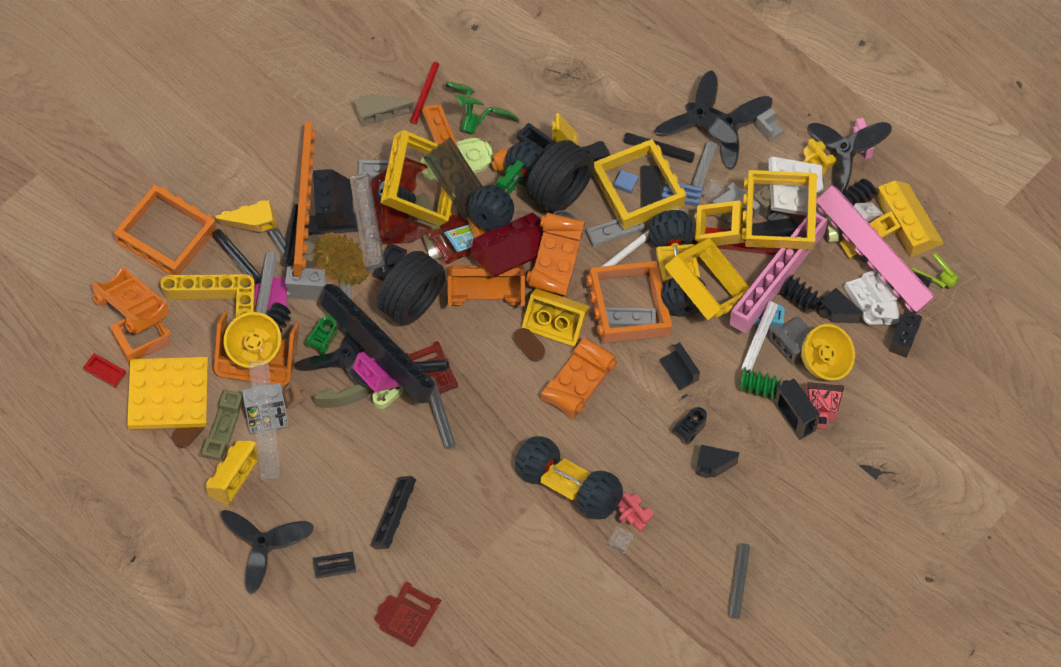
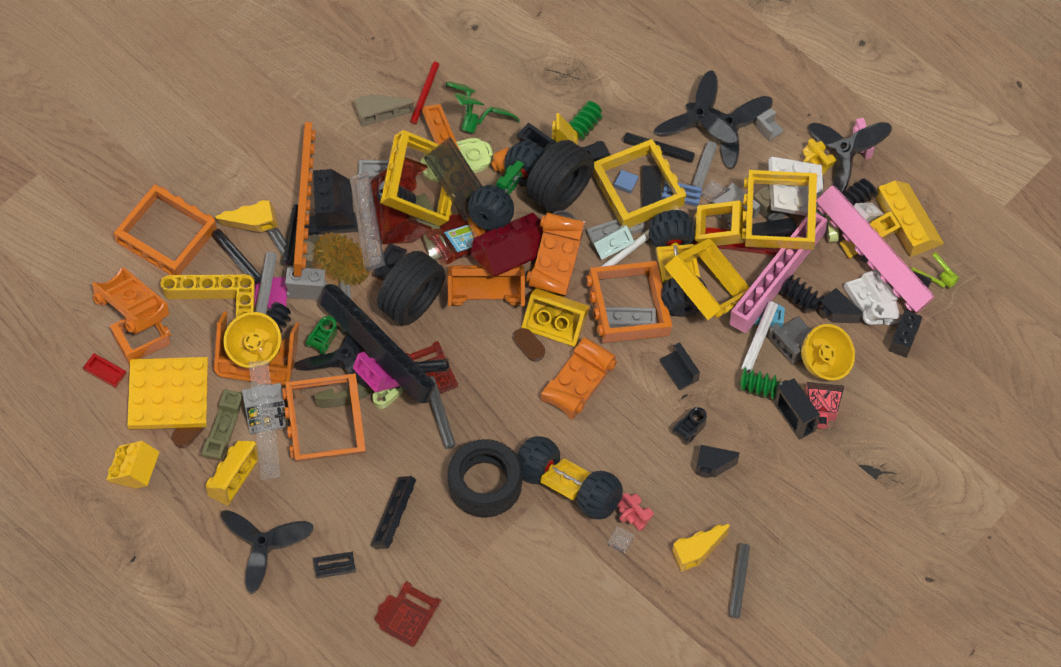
(133, 465): none -> yellow slope
(290, 414): none -> orange window
(485, 452): none -> black tyre
(586, 119): none -> green piece
(613, 242): none -> light aqua plate
(694, 550): none -> yellow slope

